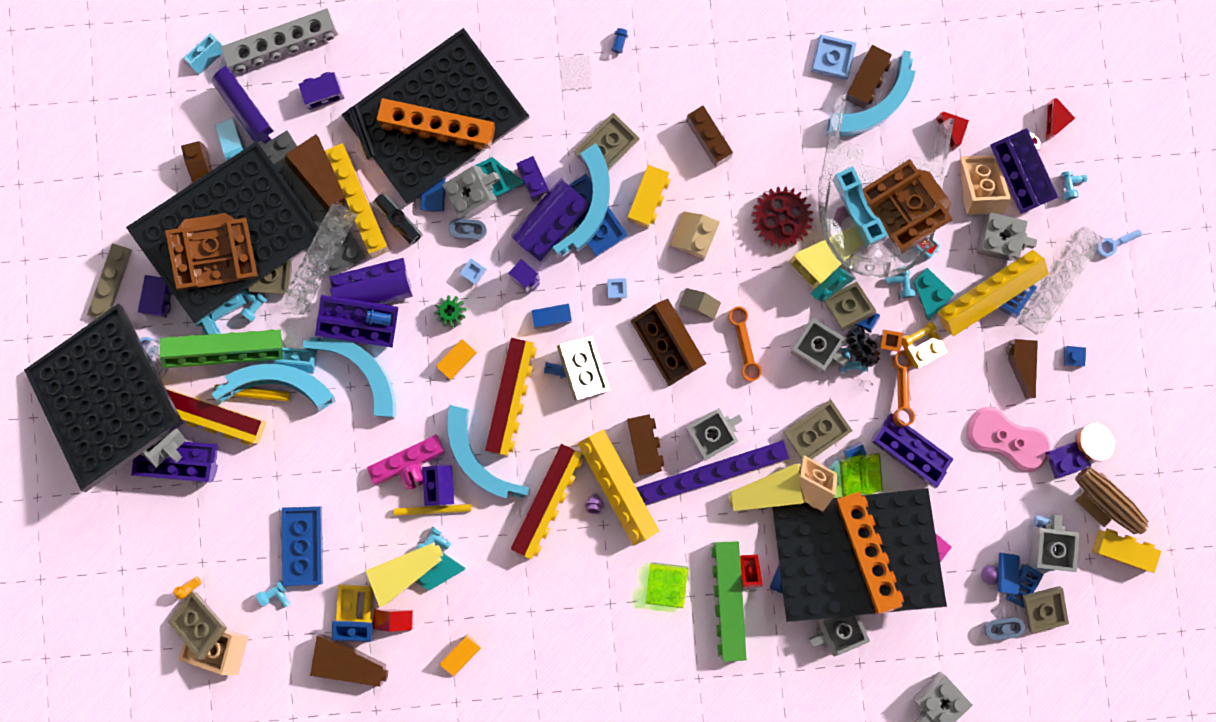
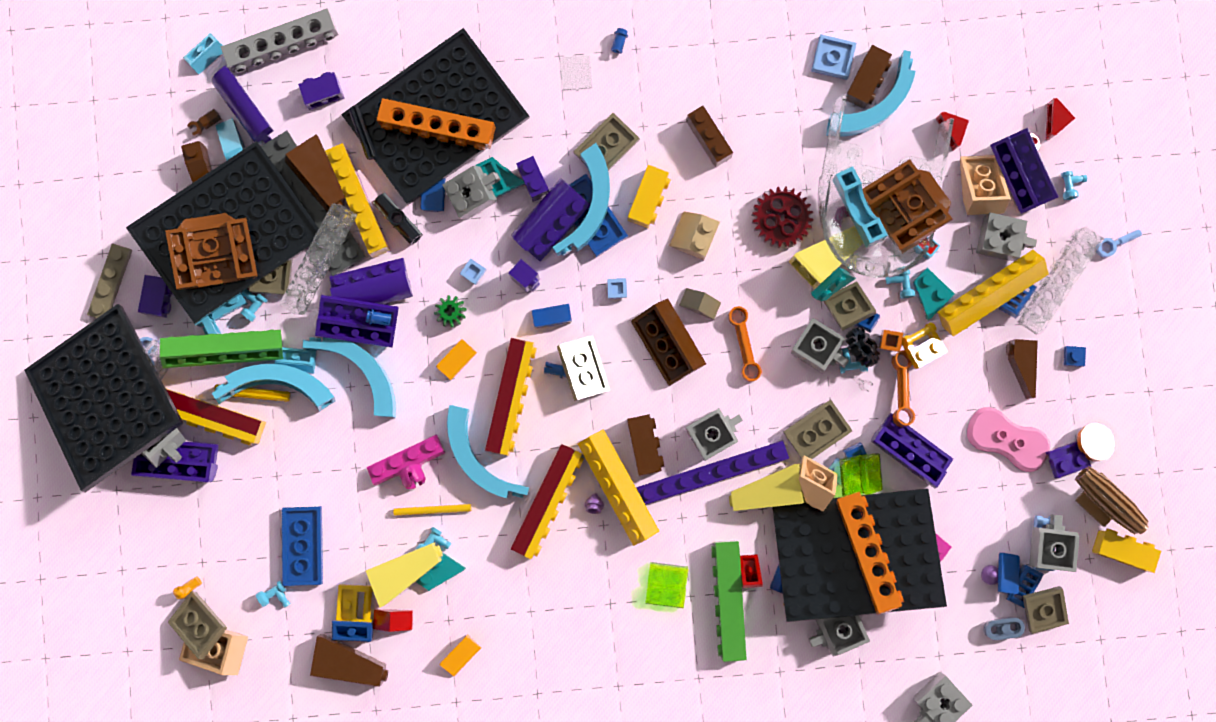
(204, 122): none -> reddish brown bar
(438, 485): dark purple brick -> none
(468, 227): sand blue plate -> none

